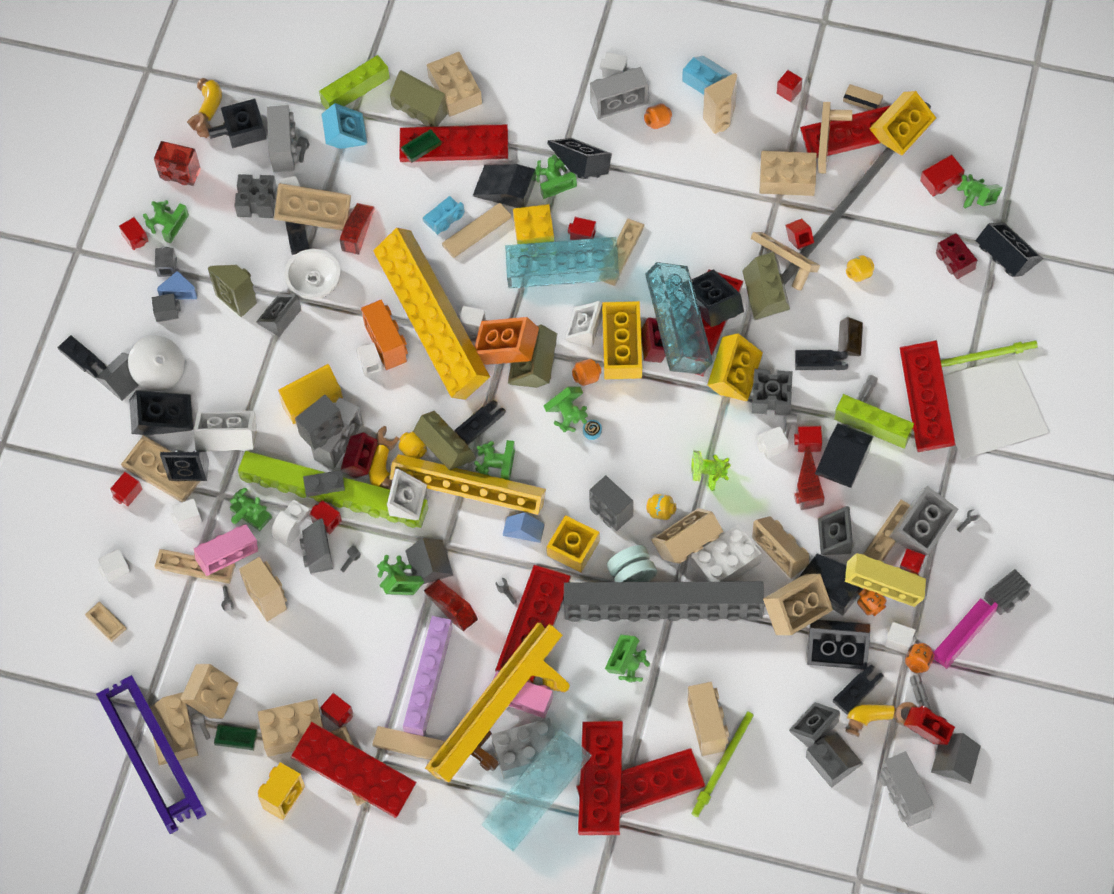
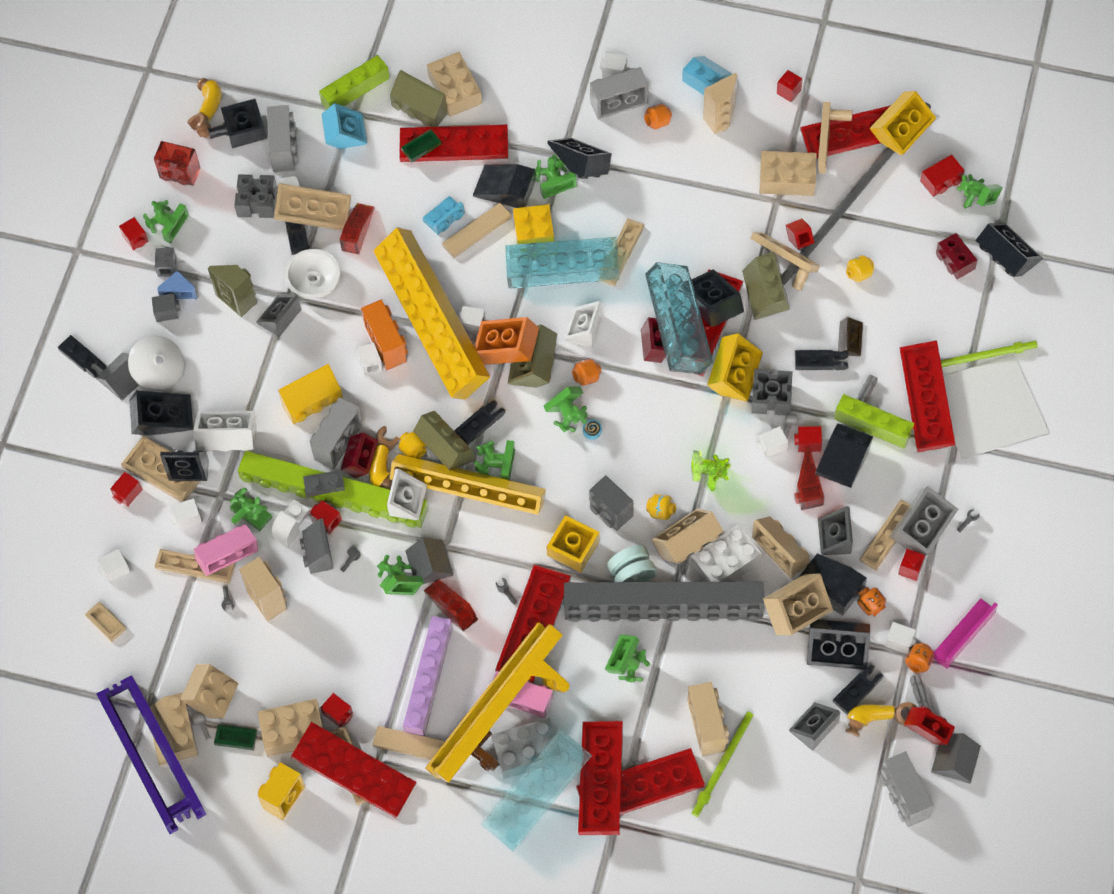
(304, 144): dark grey hand -> none
(319, 422): dark grey brick -> none
(523, 527): medium blue slope -> none
(582, 229): red brick -> none
(622, 340): yellow brick -> none
(833, 759): dark grey slope -> none
(862, 97): tan tile -> none
(885, 579): light yellow brick -> none
(1008, 592): dark grey brick -> none

